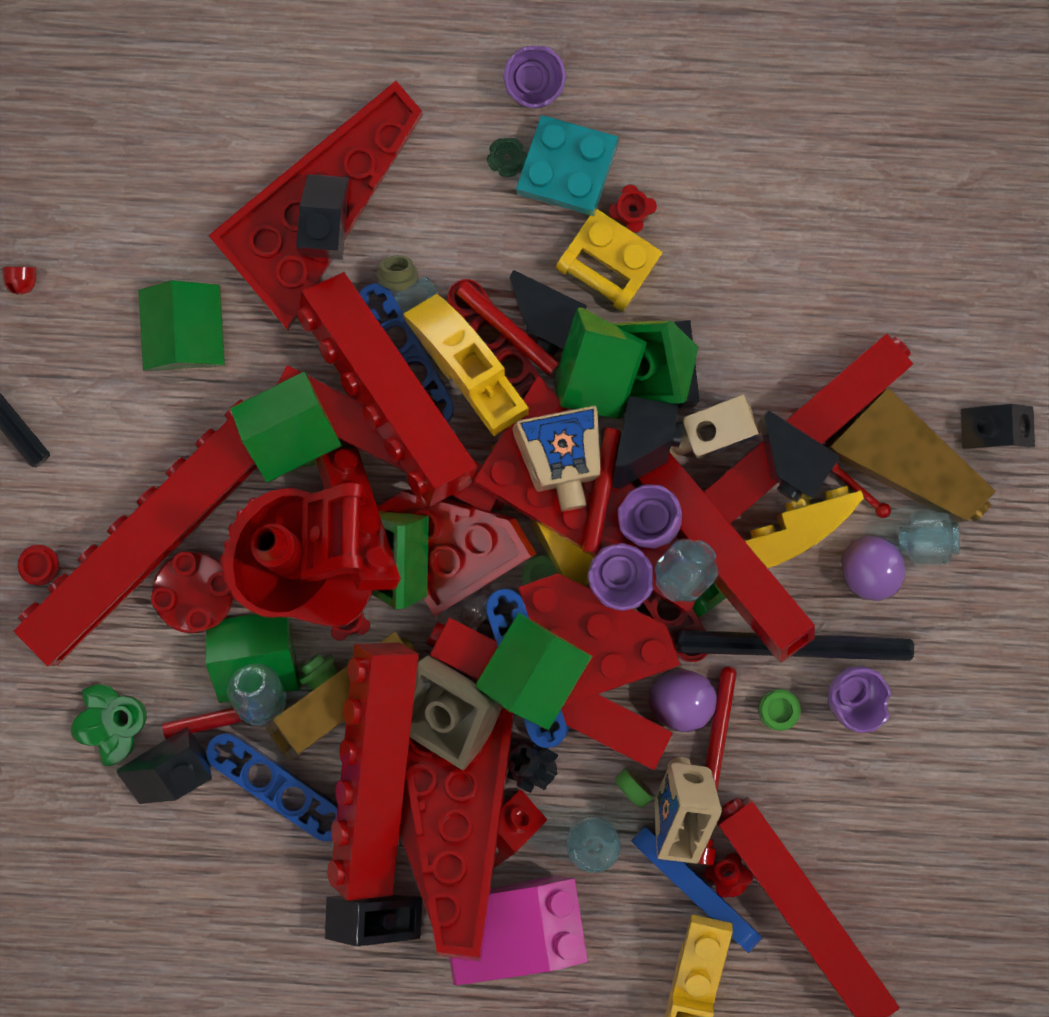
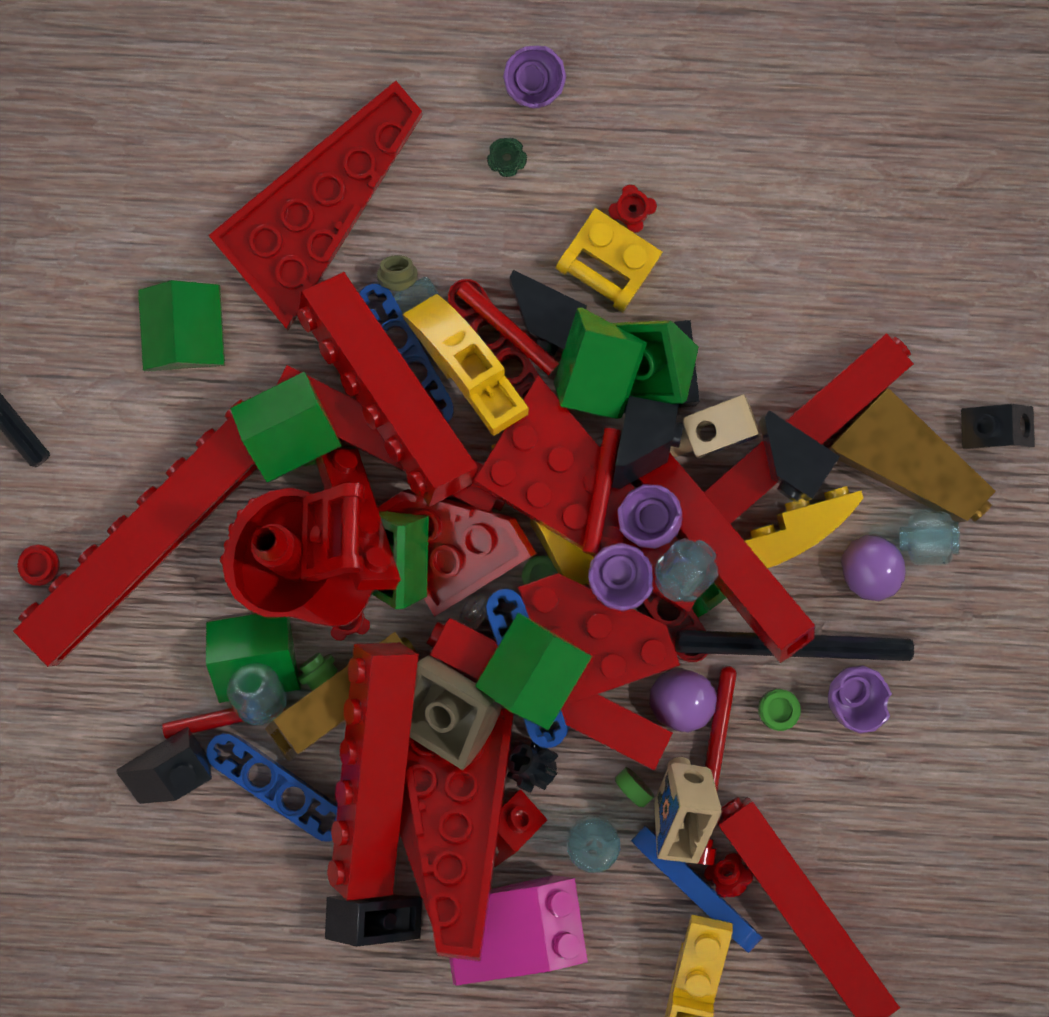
(19, 279): red hinge -> none
(103, 723): green plate -> none
(191, 592): red dish -> none
(323, 217): black slope -> none
(561, 452): torso -> none
(567, 165): teal plate -> none
(882, 509): red hinge -> none

